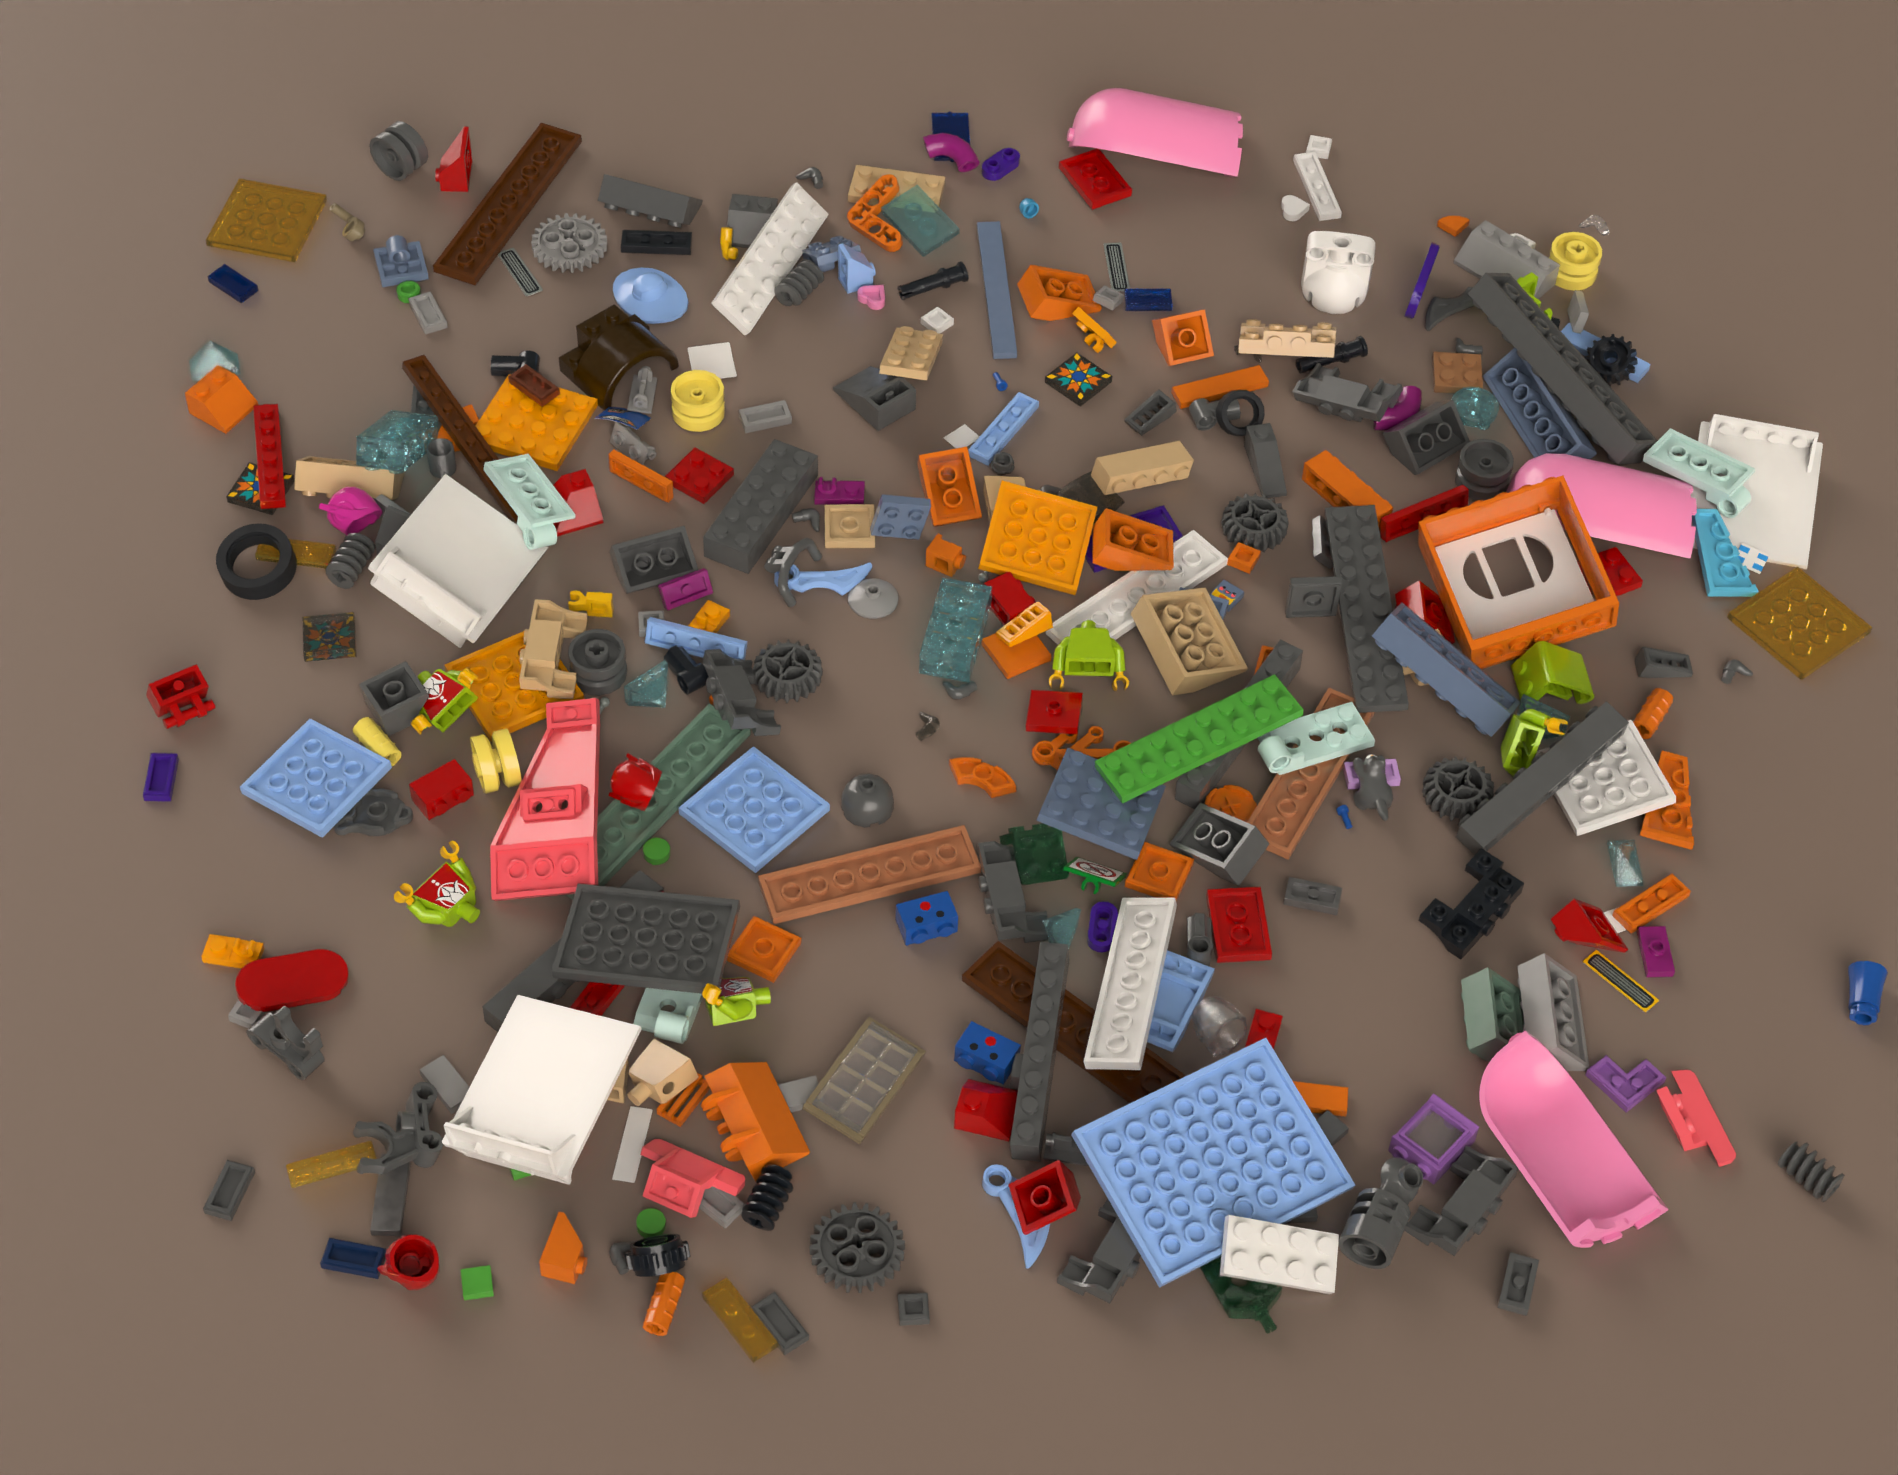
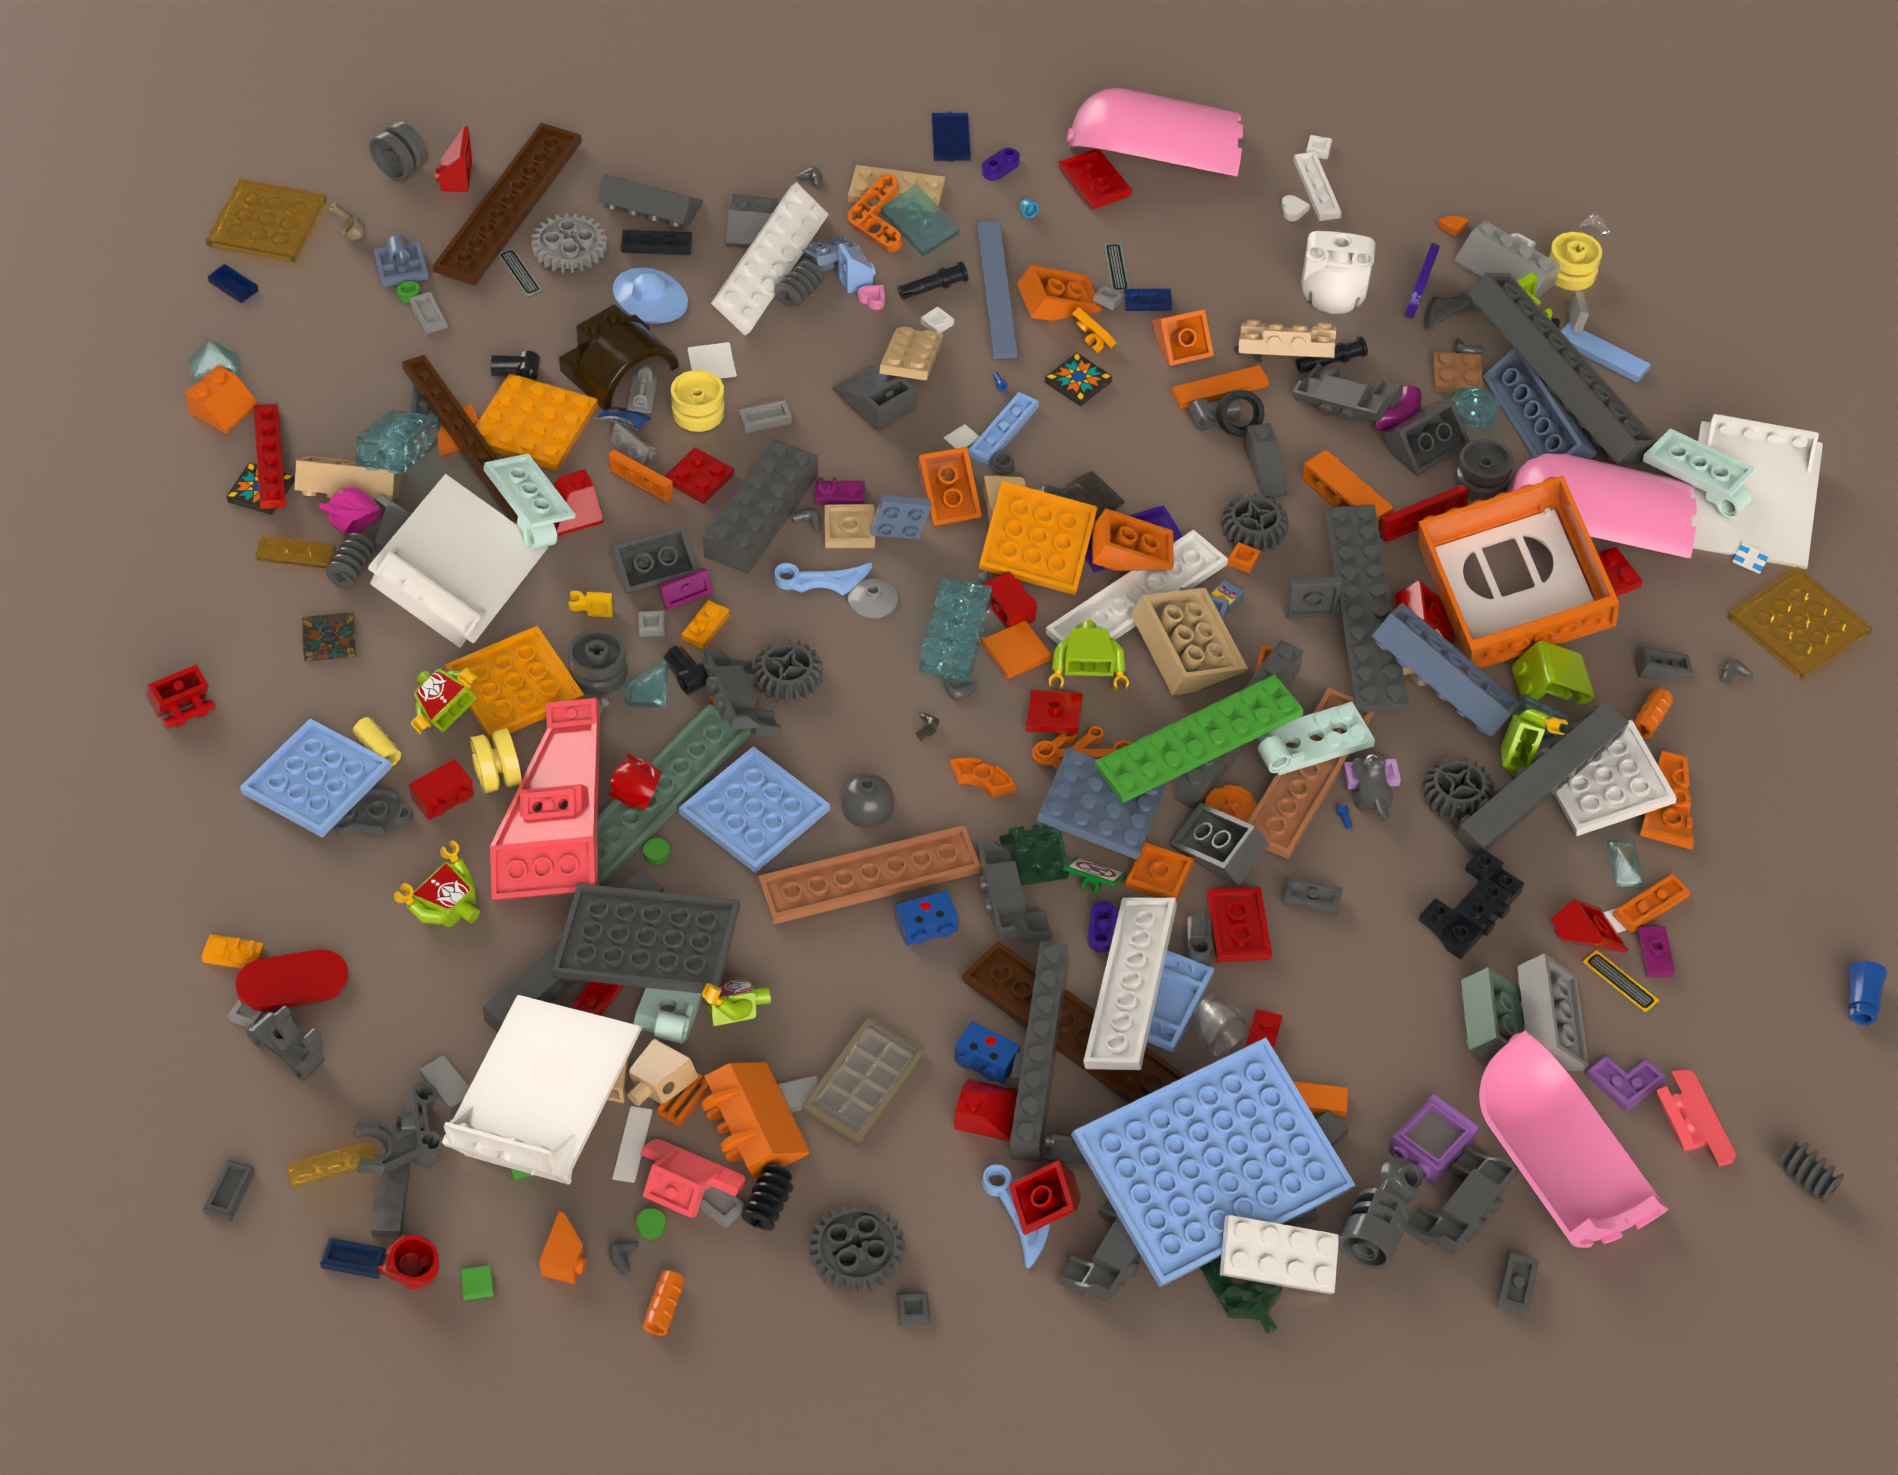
(160, 777): dark purple tile -> none
(244, 538): black tyre -> none
(394, 697): dark grey slope -> none
(441, 457): dark grey piece -> none
(534, 385): copper plate -> none
(544, 646): tan bracket -> none
(657, 1255): black gear -> none
(693, 640): light blue tile -> none
(726, 244): yellow arm -> none
(740, 1320): clear yellow tile -> none
(763, 949): orange tile -> none
(780, 1323): dark grey tile -> none
(782, 561): dark grey piece -> none
(944, 556): orange brick -> none
(953, 147): magenta cylinder -> none
(1026, 625): light orange slope -> none
(1062, 927): clear light blue slope -> none
(1142, 467): tan brick -> none
(1158, 398): dark grey slope -> none
(1321, 542): flat silver plate -> none
(1615, 348): black gear -> none
(1719, 558): medium azure wing -> none

